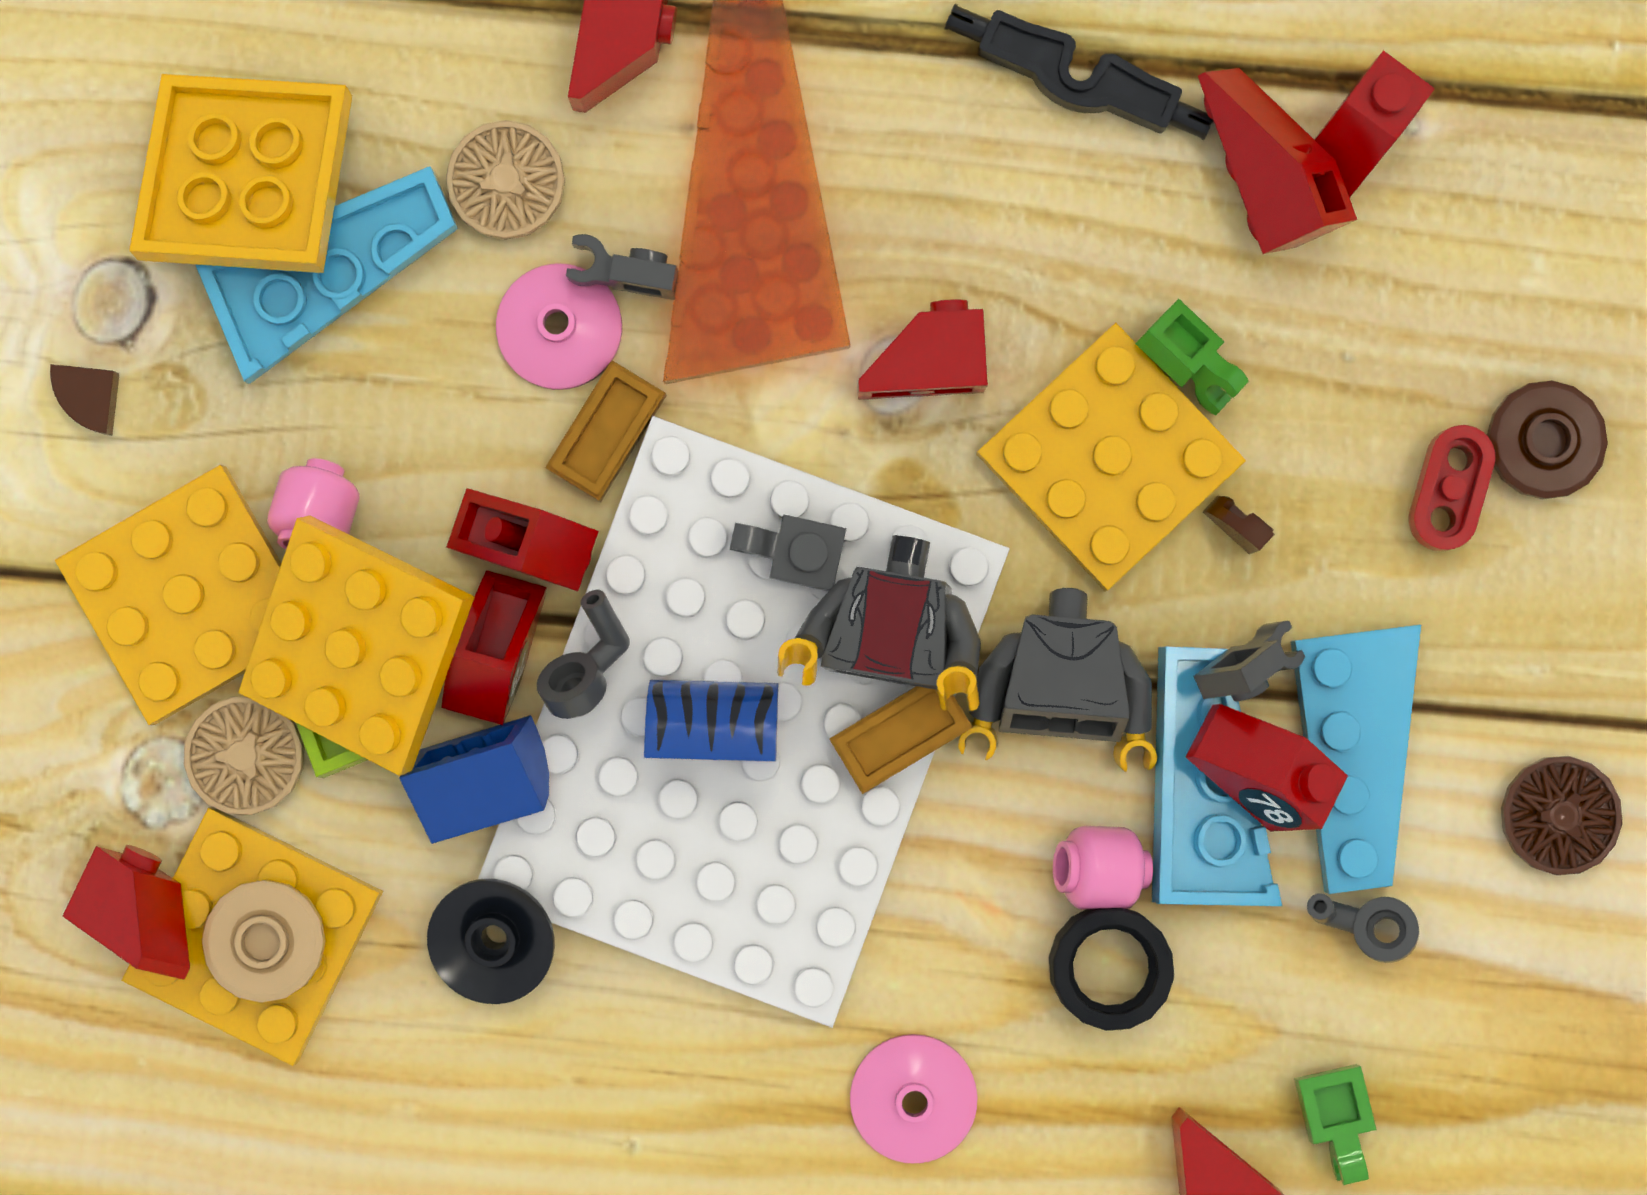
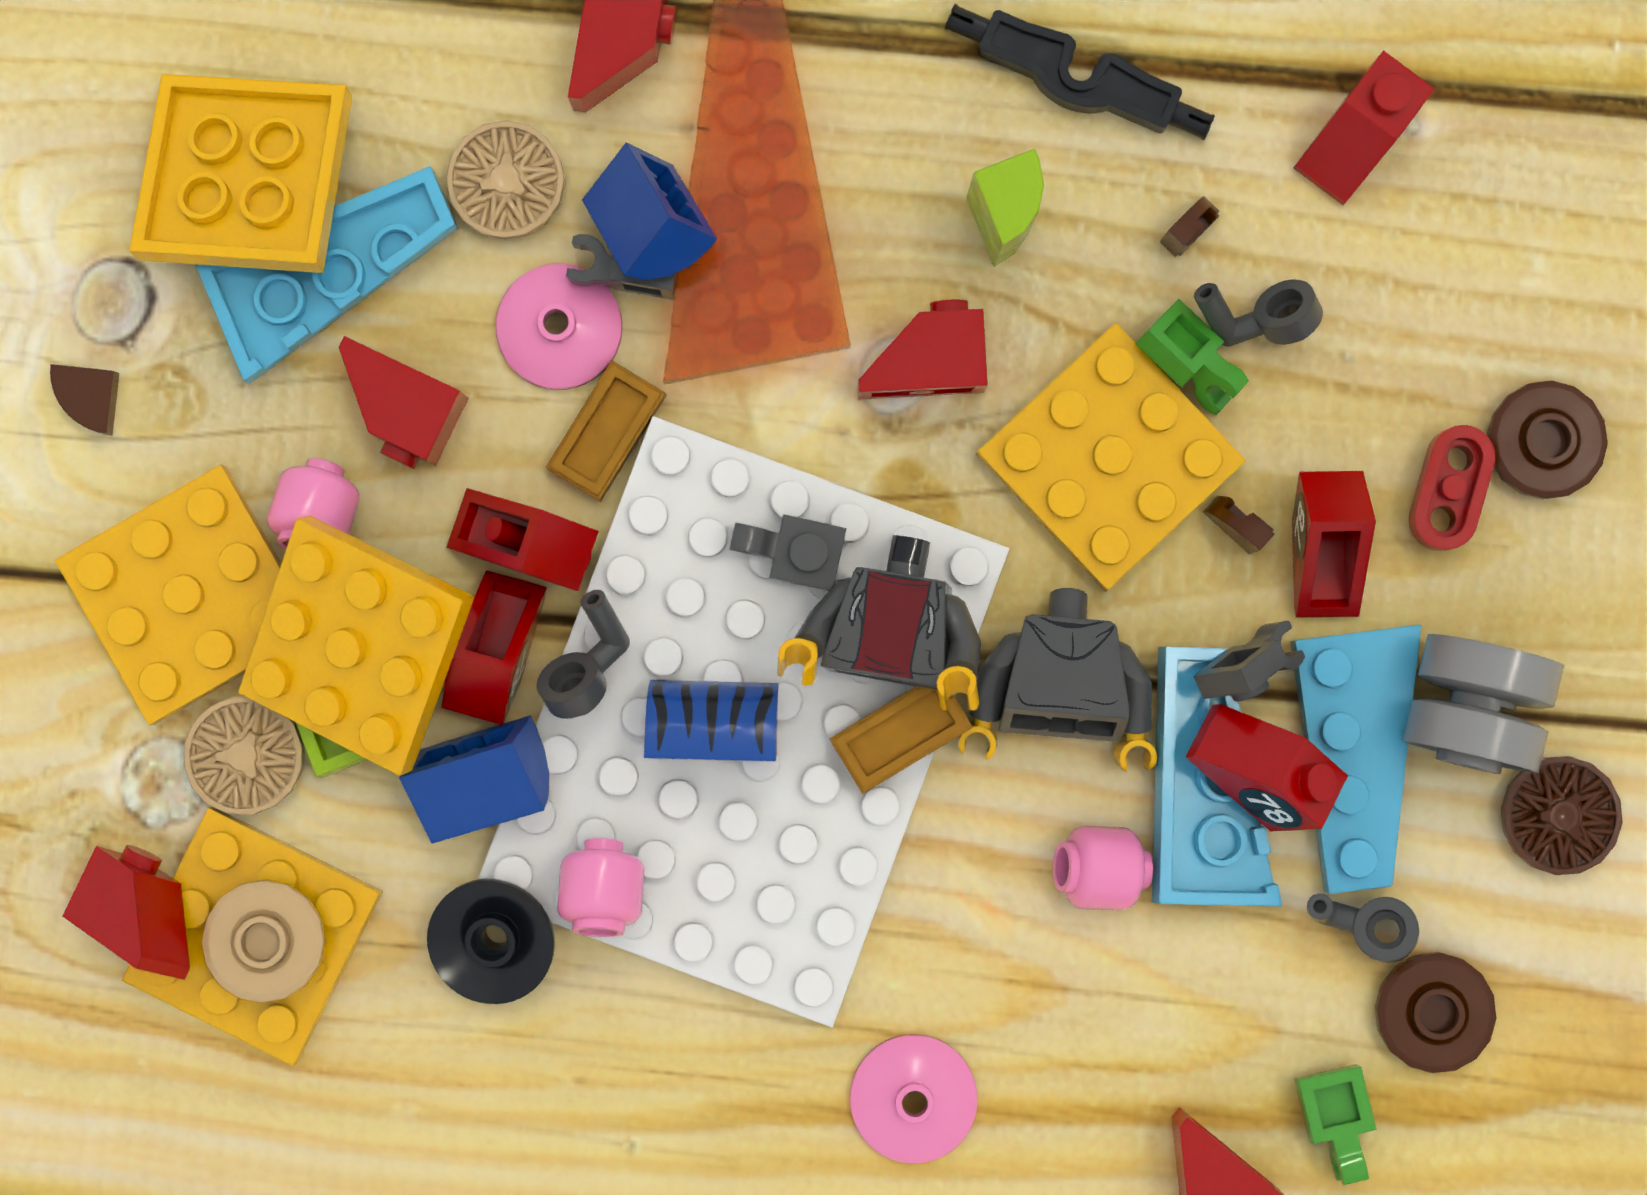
(402, 404): none -> red slope
(600, 888): none -> bright pink head
(647, 216): none -> blue brick
(1006, 202): none -> lime brick
(1146, 1001): black tyre -> none
(1190, 226): none -> reddish brown tile
(1281, 171): red slope -> none
(1282, 314): none -> dark grey plate
(1331, 543): none -> red slope
(1435, 1012): none -> reddish brown wheel
(1482, 683): none -> light grey wheel

